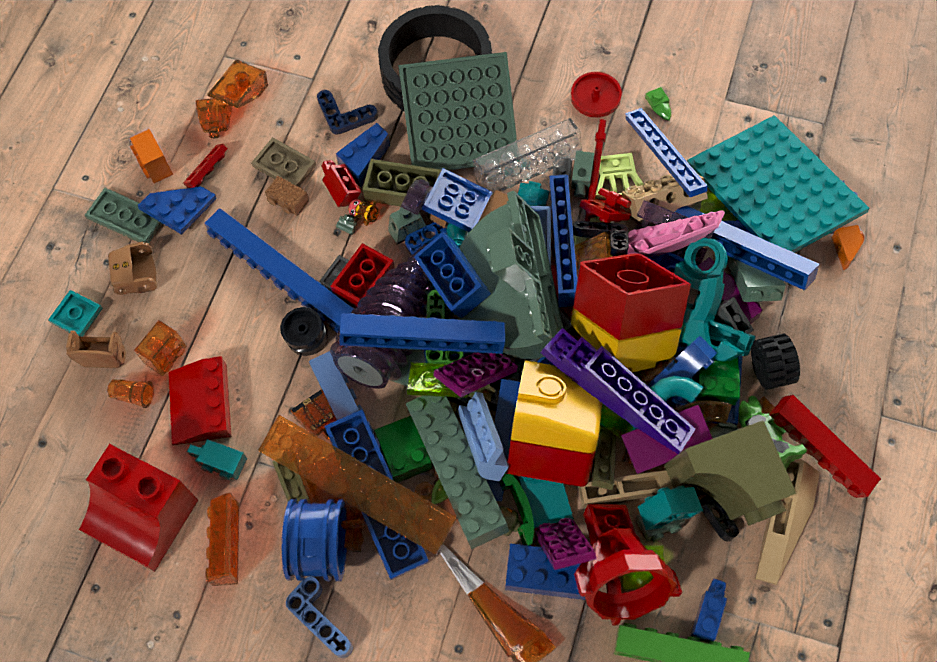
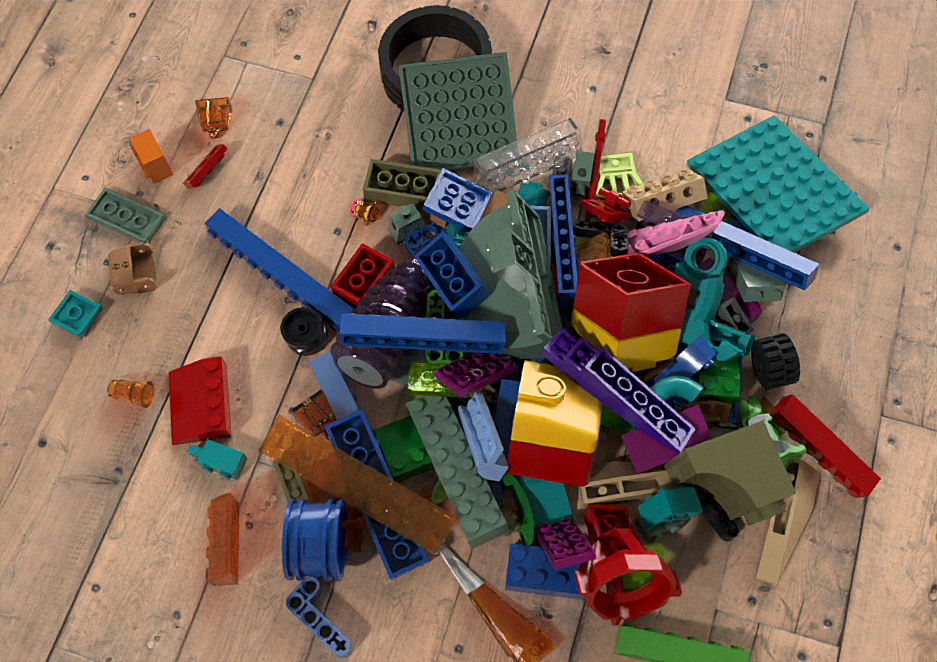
(96, 351): medium nougat piece -> none
(135, 507): red brick -> none
(160, 348): clear orange brick -> none
(178, 207): blue plate -> none
(239, 84): clear orange slope -> none
(283, 161): dark tan plate -> none
(286, 195): medium nougat brick -> none
(333, 271): dark grey plate -> none
(340, 183): red hinge -> none
(343, 119): dark blue beam -> none
(347, 224): sand green plate -> none
(359, 152): blue wedge -> none
(416, 196): clear purple hinge -> none
(596, 94): red piece -> none
(604, 460): olive plate -> none
(659, 103): bright green plate -> none
(666, 153): plate -> none
(710, 612): blue hinge -> none
(847, 243): orange slope -> none

